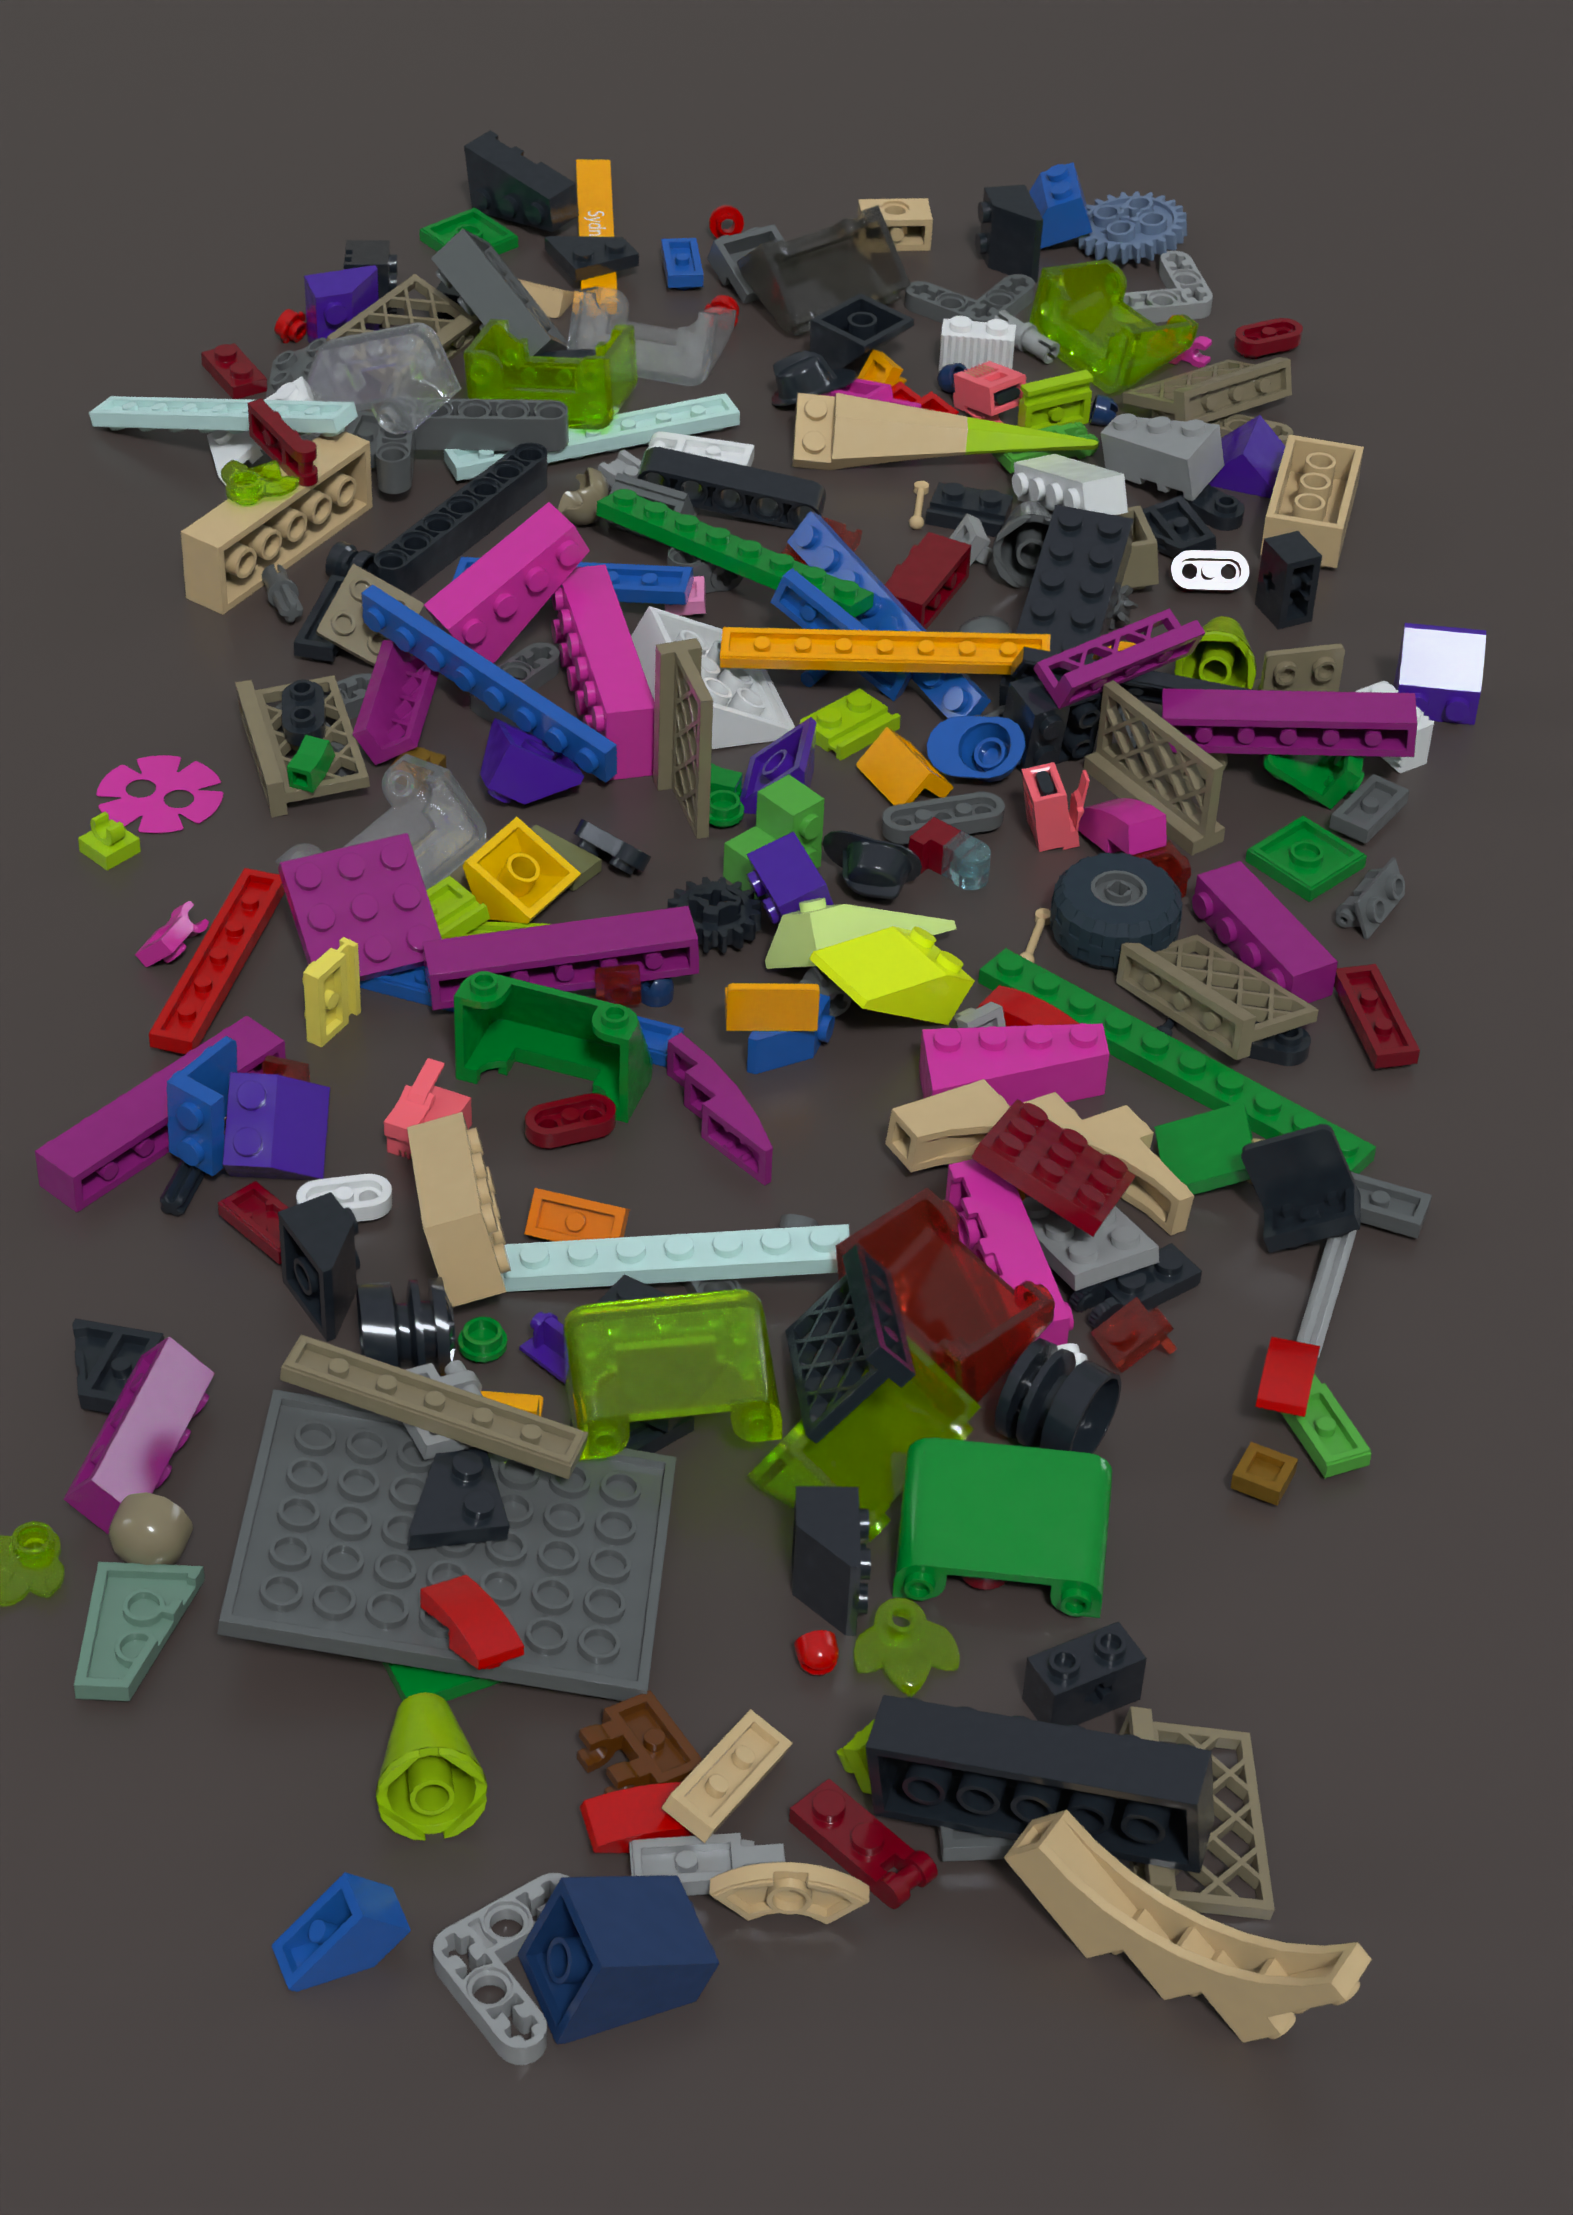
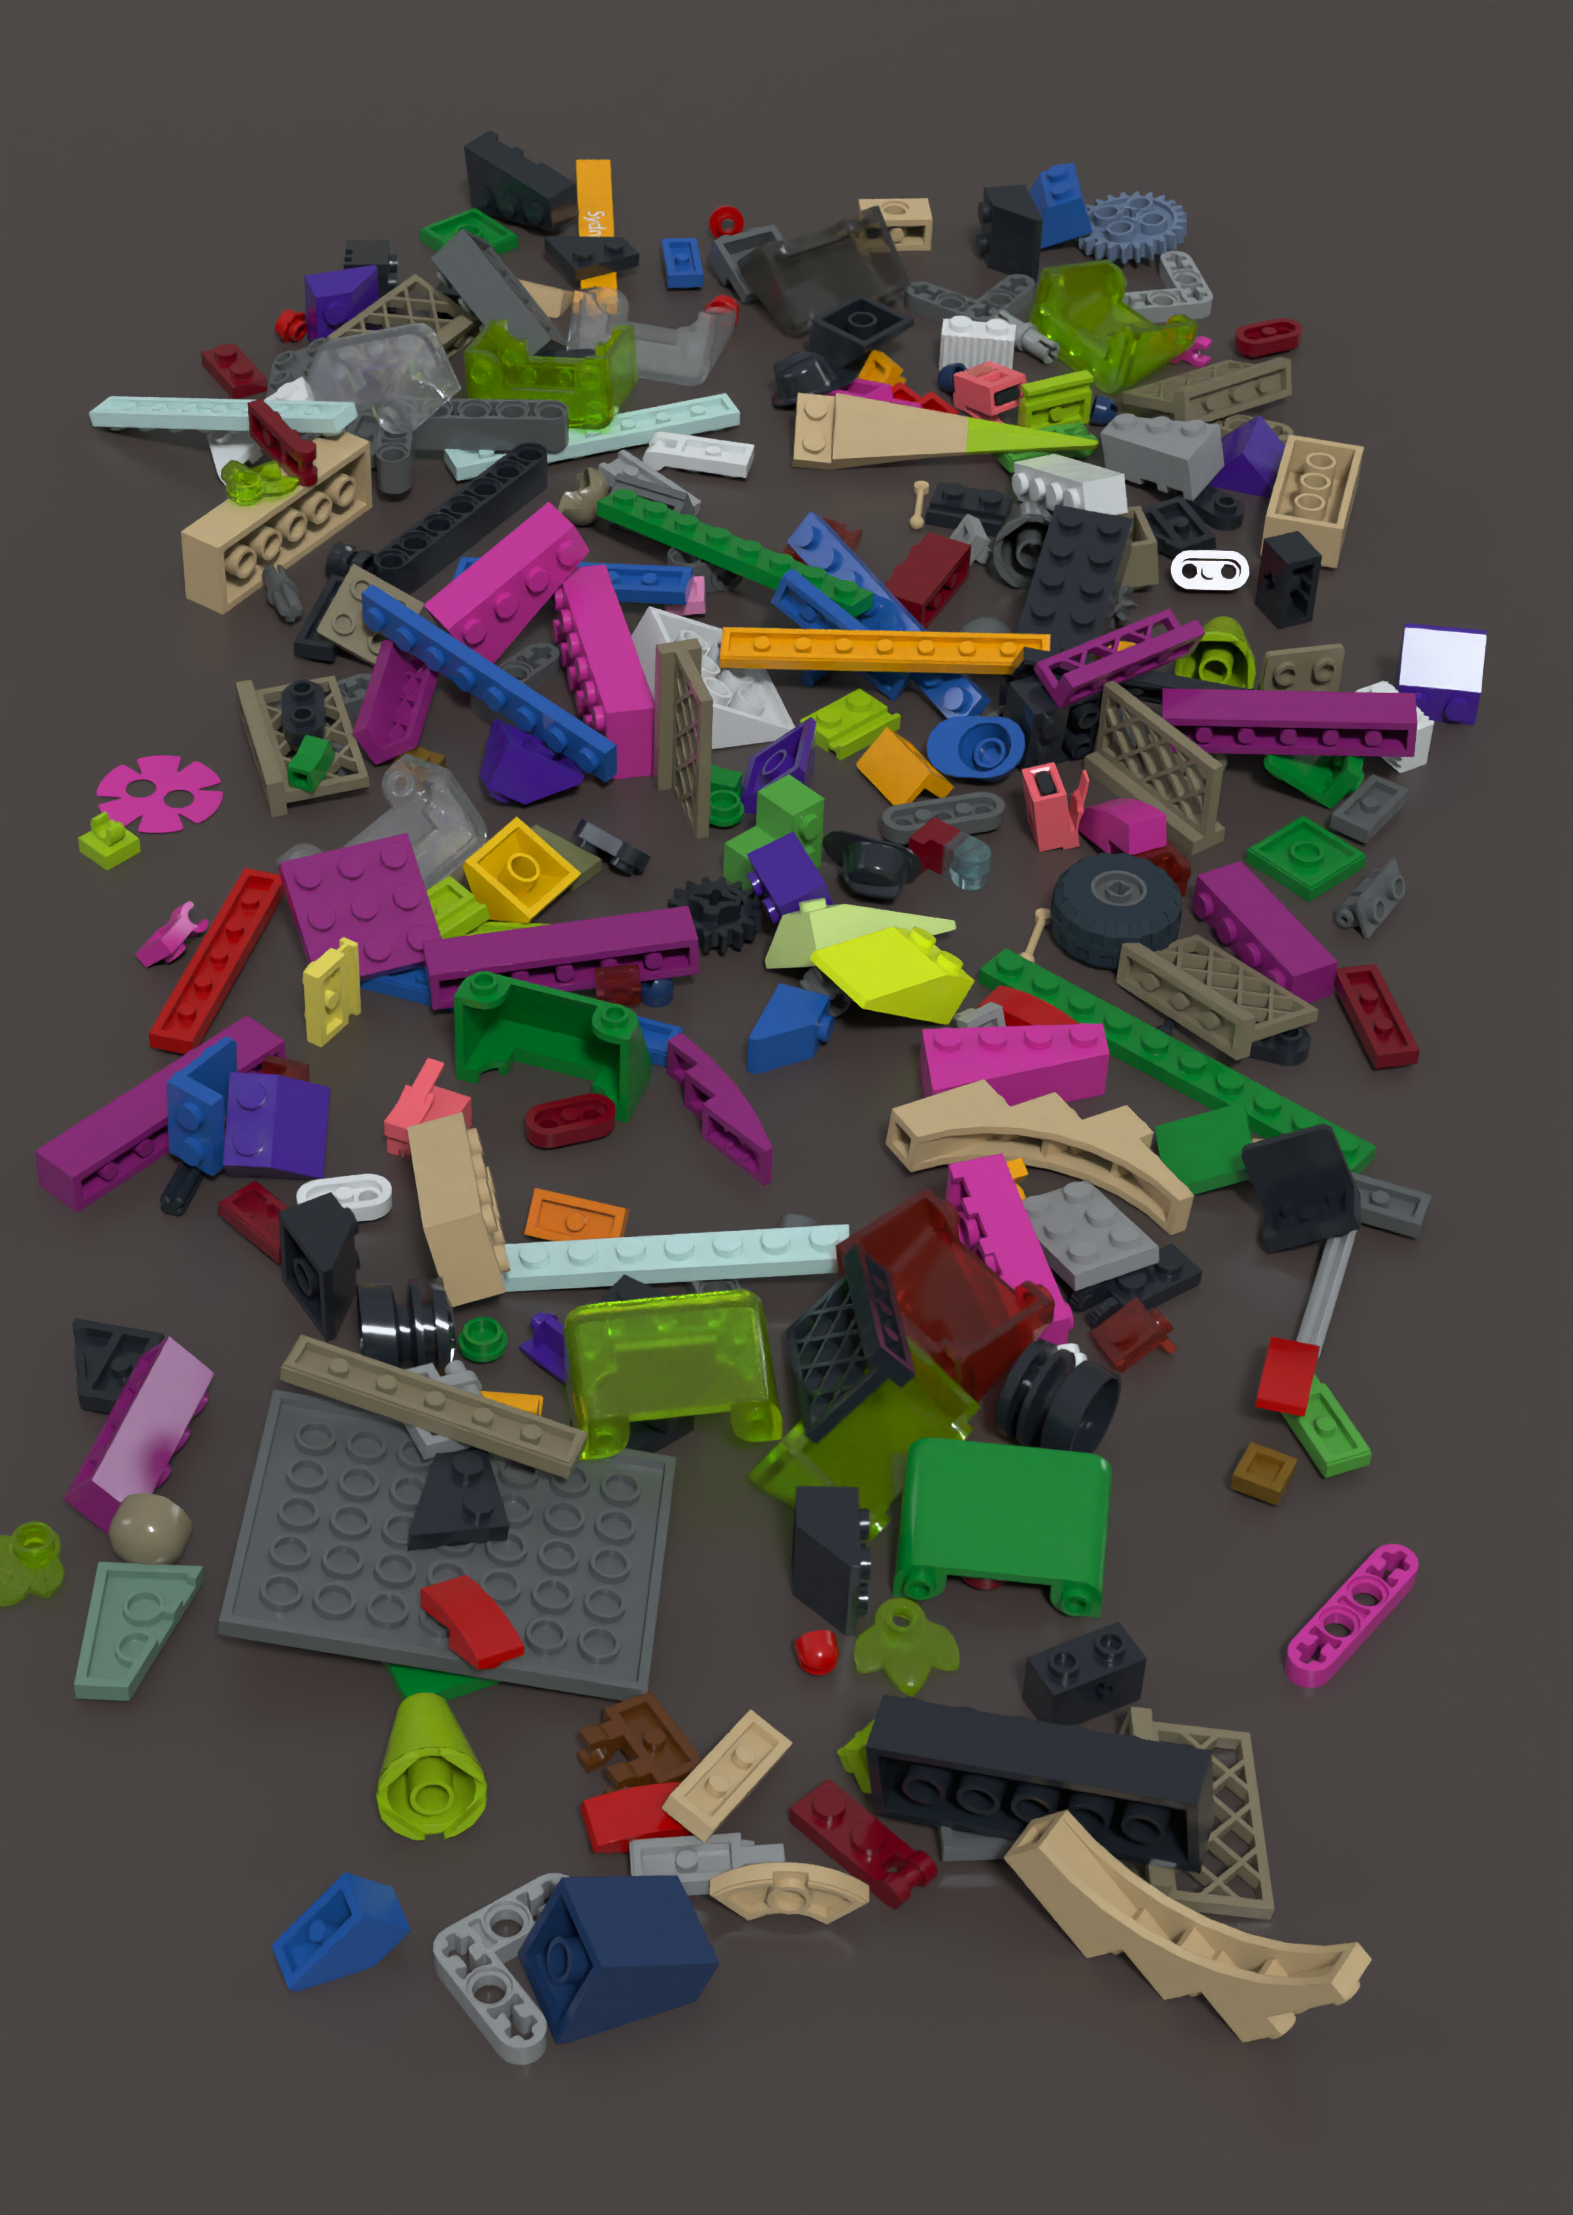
(734, 487): black beam -> none
(771, 1007): light orange panel -> none
(1054, 1166): dark red plate -> none
(1346, 1611): none -> dark pink beam

